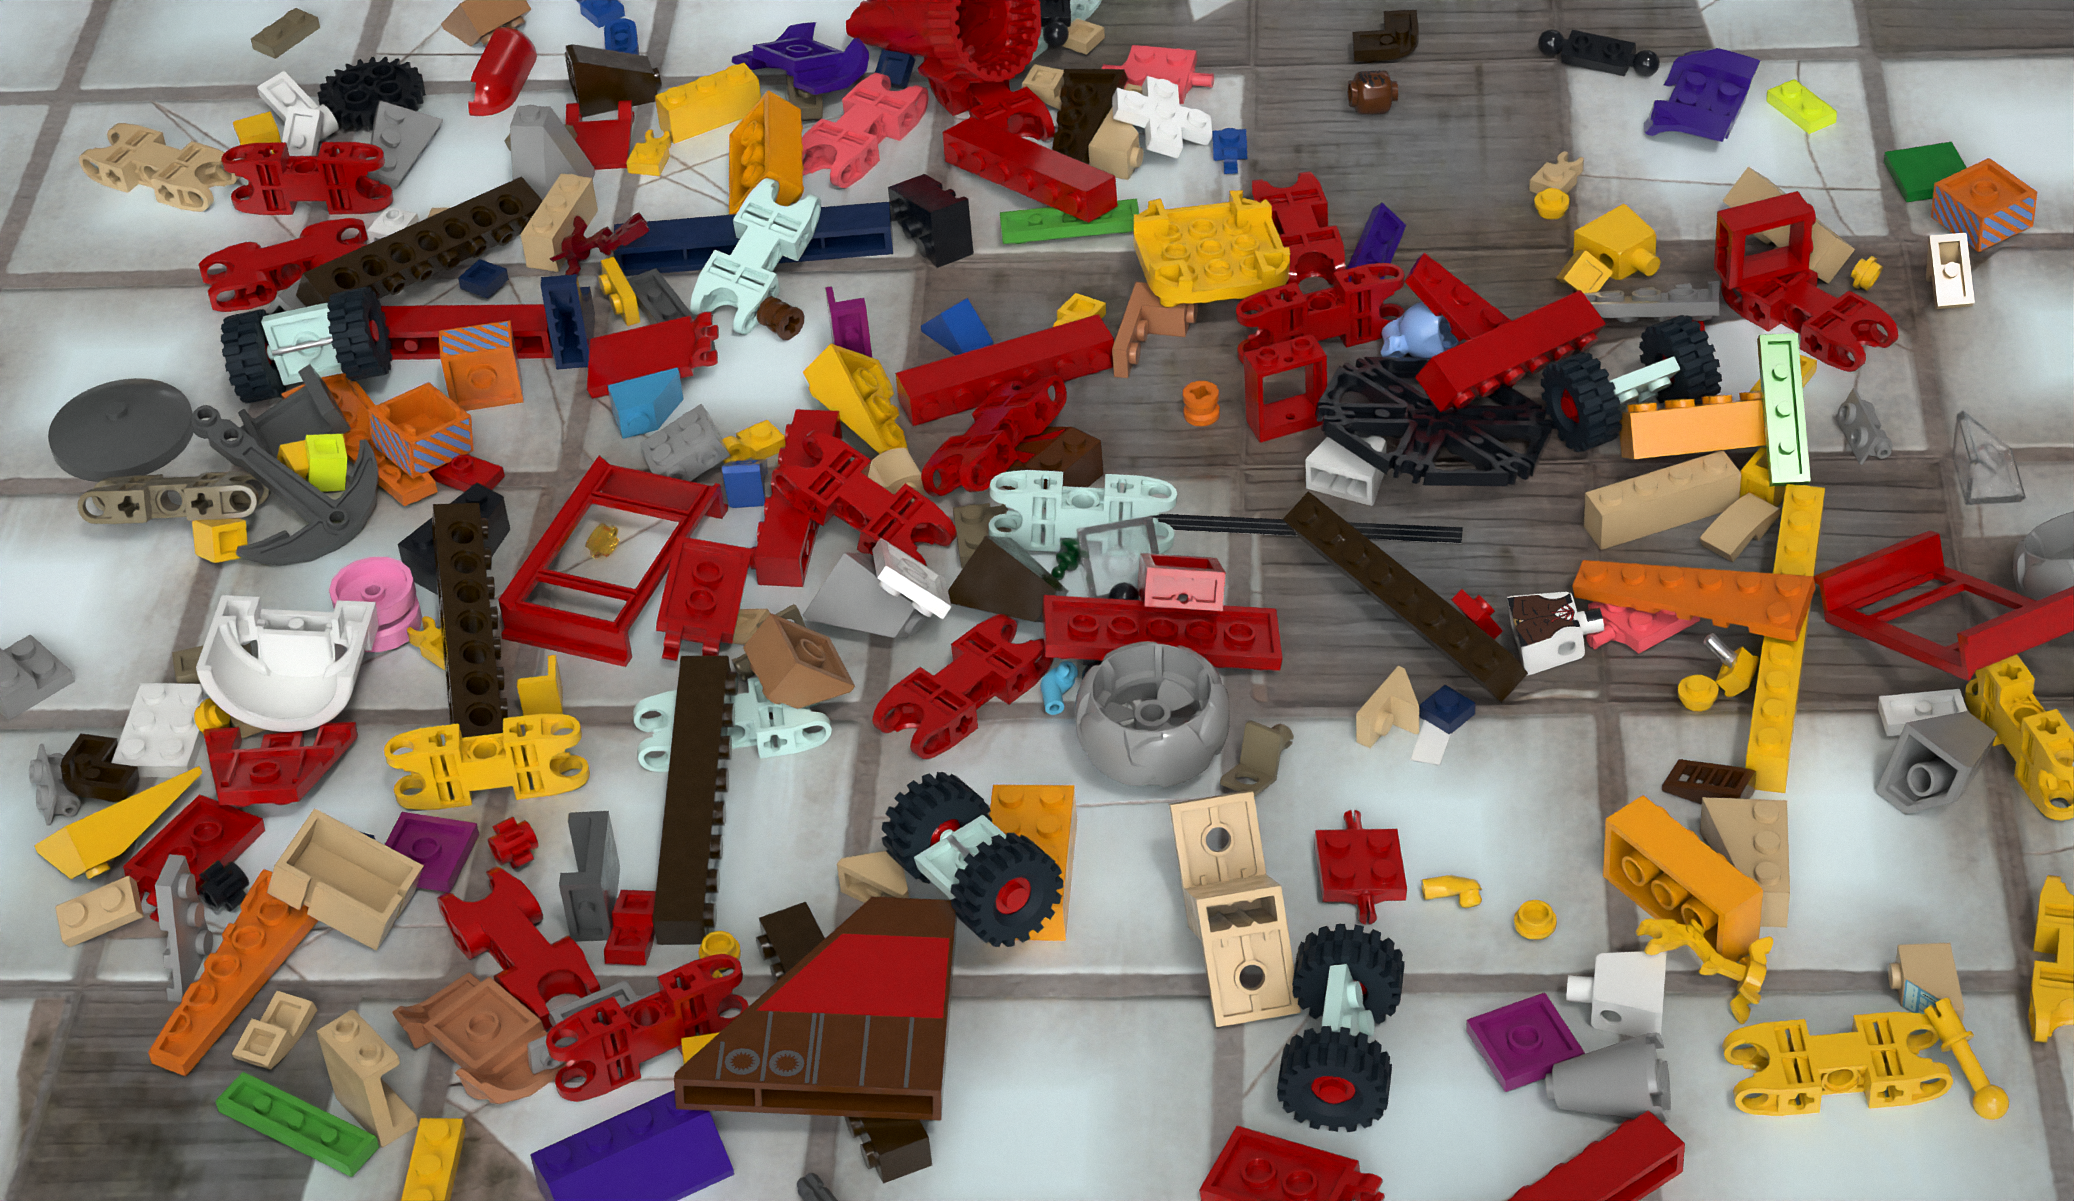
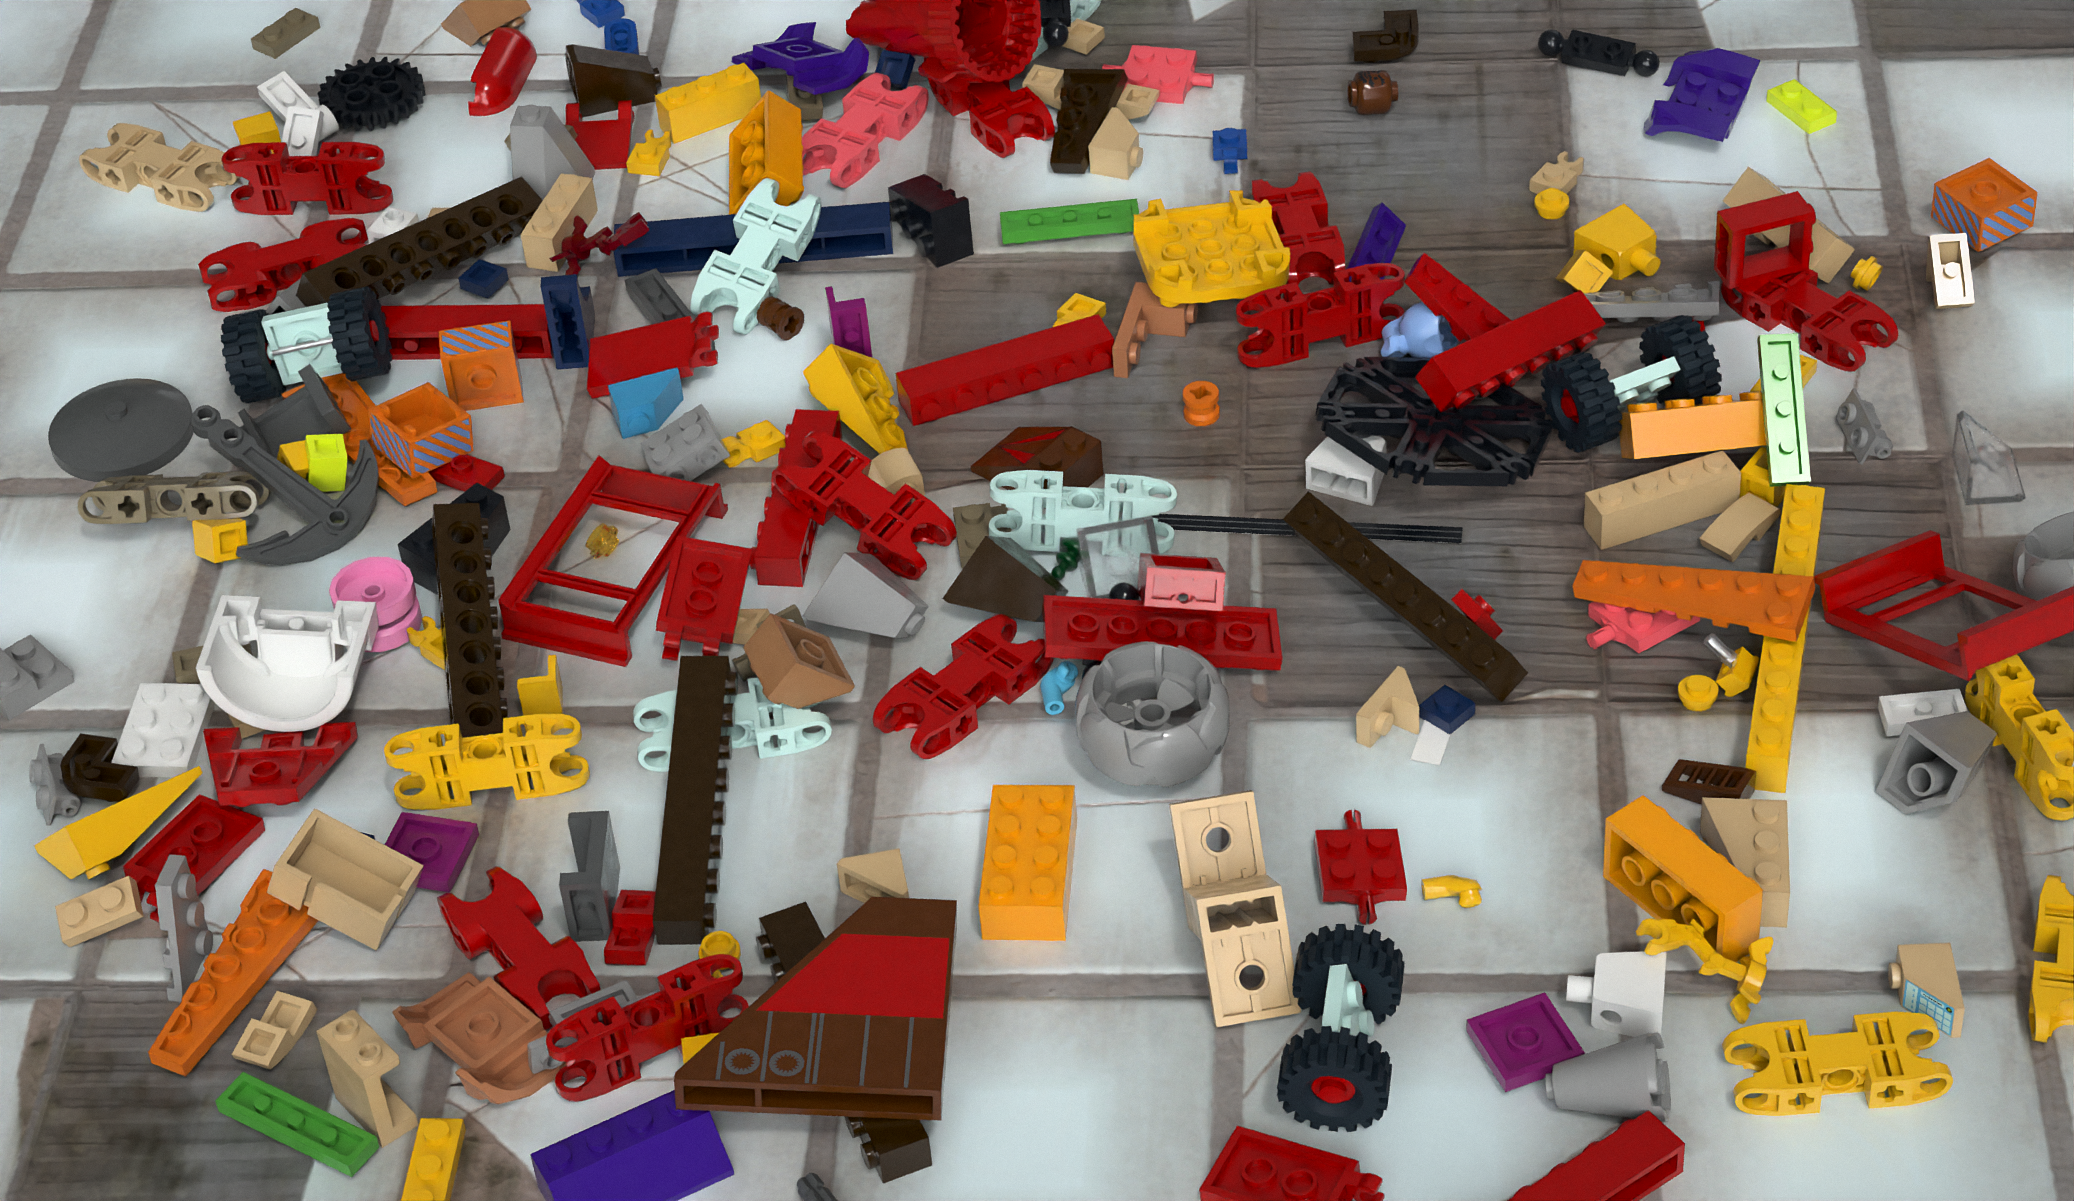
(210, 715): yellow plate -> none
(223, 886): black gear -> none
(402, 138): light grey wing -> none
(513, 842): red gear -> none
(619, 290): yellow plate -> none
(745, 482): blue slope -> none
(913, 579): white plate -> none
(958, 329): blue slope -> none
(991, 441): red piece -> none
(993, 879): black plate -> none
(1030, 169): red brick -> none
(1162, 116): white plate -> none
(1259, 757): dark tan bracket -> none
(1272, 419): red window -> none
(1535, 920): yellow plate -> none
(1550, 629): torso -> none
(1922, 166): green tile -> none
(1989, 1100): yellow pin -> none

